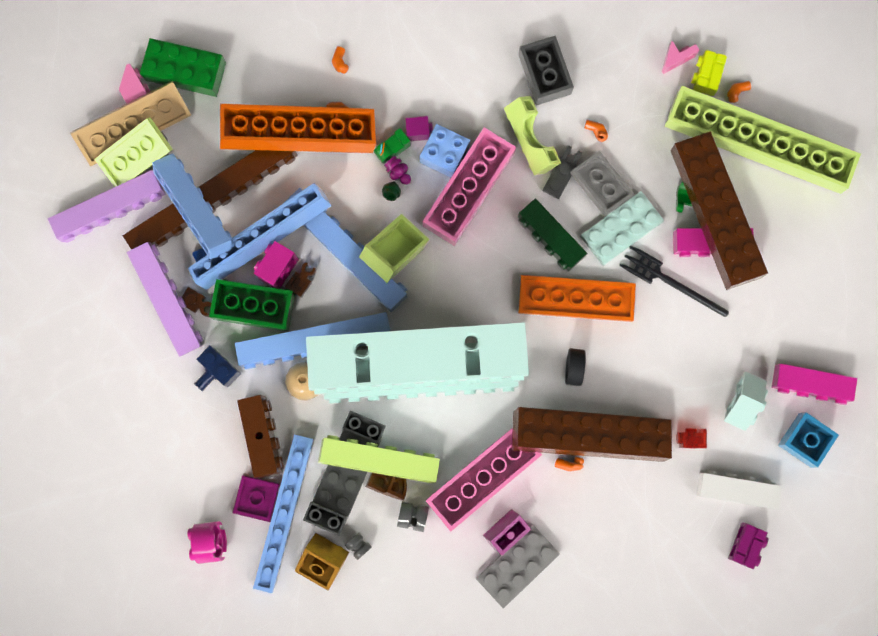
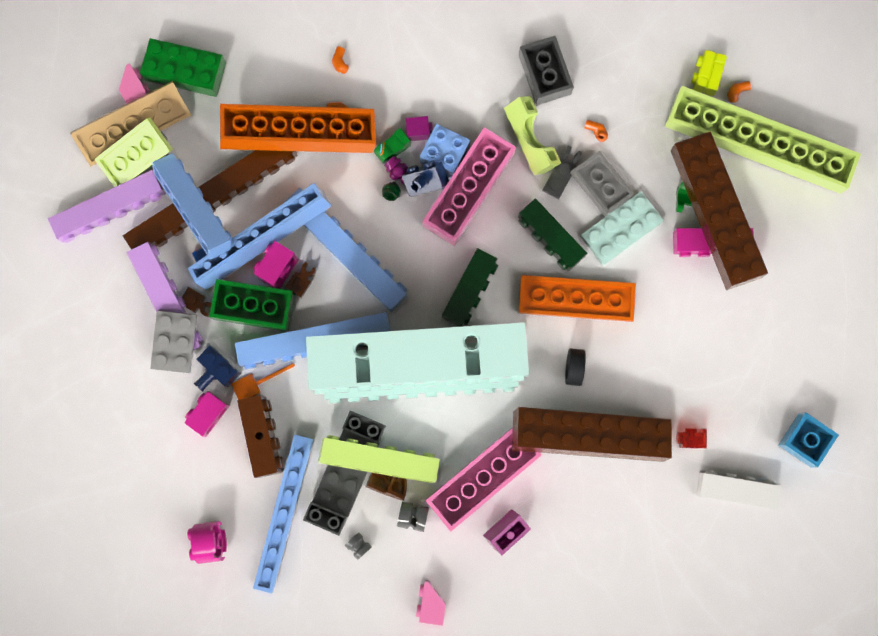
(173, 341): none -> light grey plate
(206, 413): none -> dark pink brick
(248, 387): none -> orange piece
(256, 498): magenta tile -> none
(297, 382): tan cylinder -> none
(321, 561): pearl gold slope -> none
(393, 248): yellowish green piece -> none
(425, 178): none -> dark blue brick
(432, 606): none -> bright pink slope
(469, 288): none -> dark green brick
(518, 567): light grey plate -> none
(570, 466): orange arm -> none
(656, 273): black piece -> none
(676, 58): bright pink slope -> none
(747, 401): light aqua brick -> none
(748, 546): magenta brick -> none
(814, 383): dark pink brick -> none

